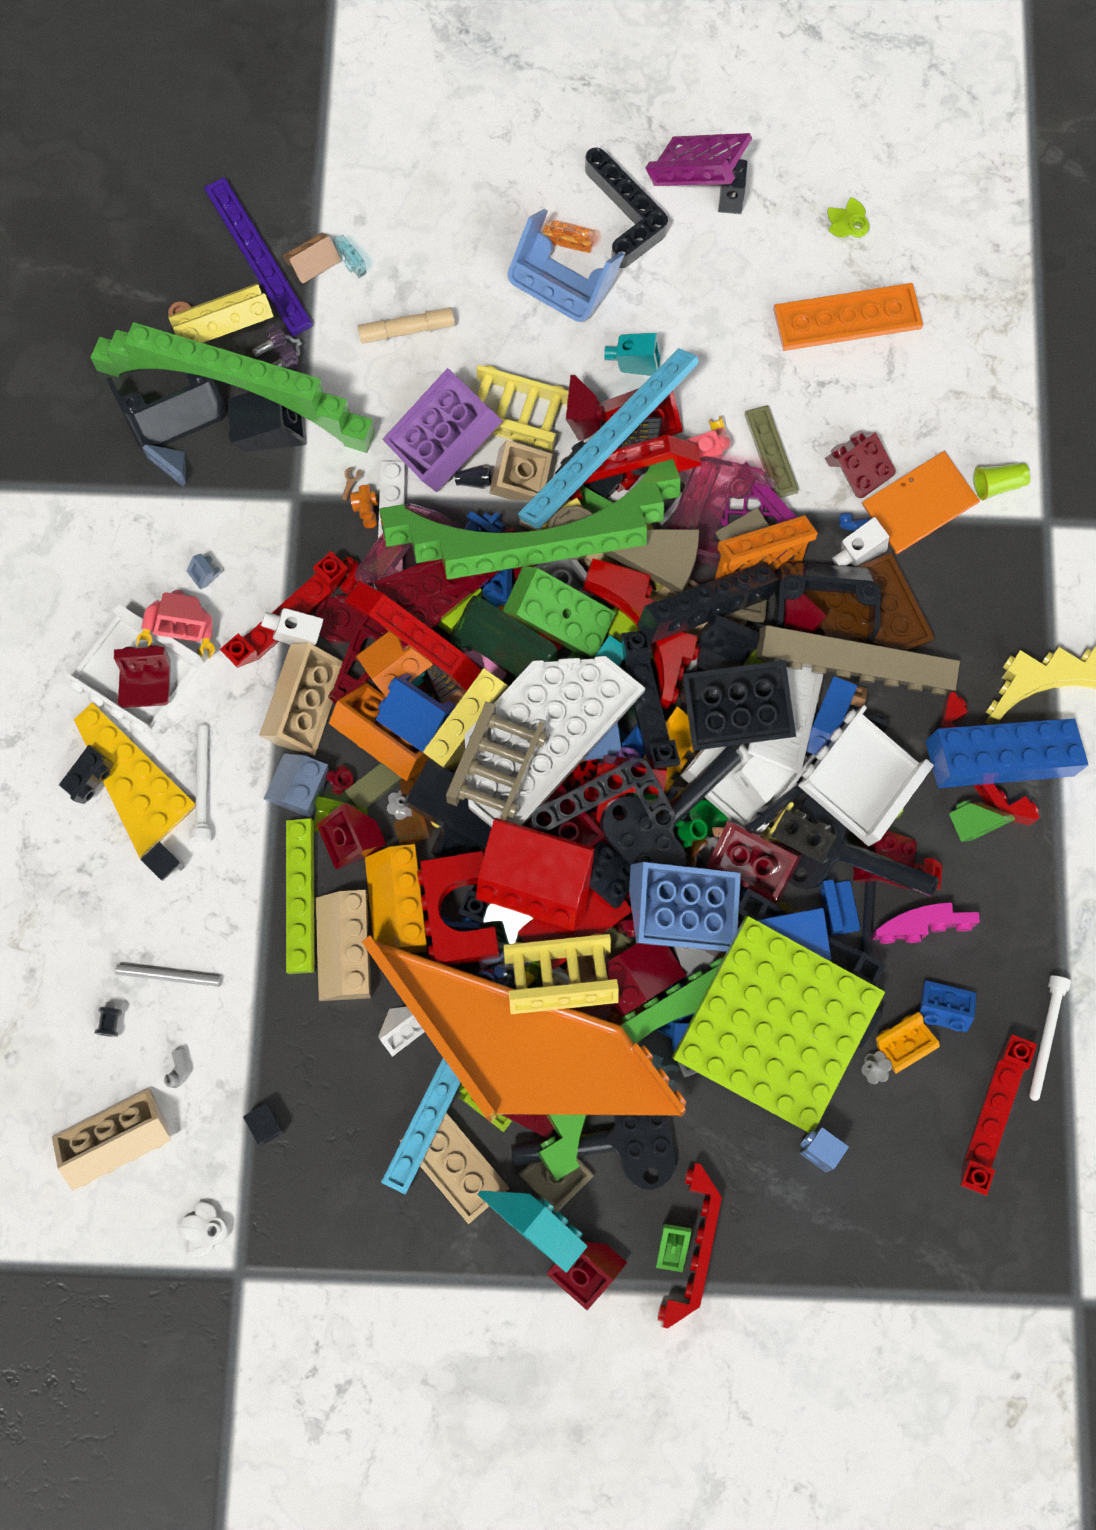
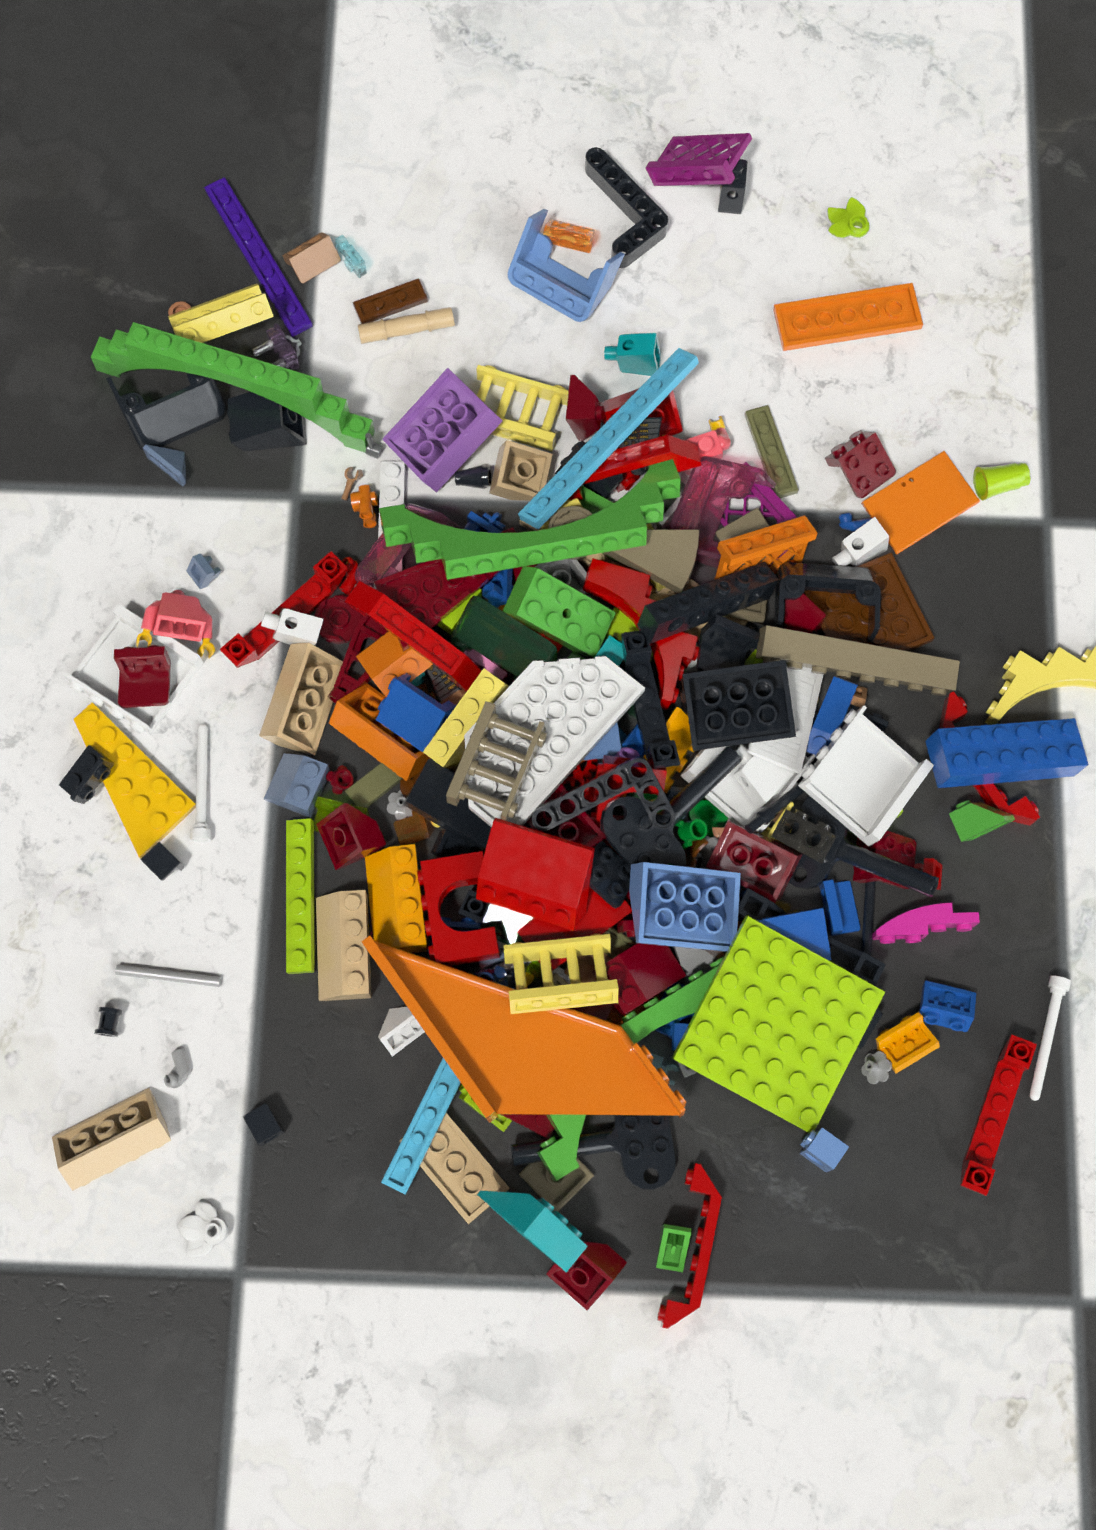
(373, 448): none -> dark grey hand
(390, 301): none -> reddish brown tile

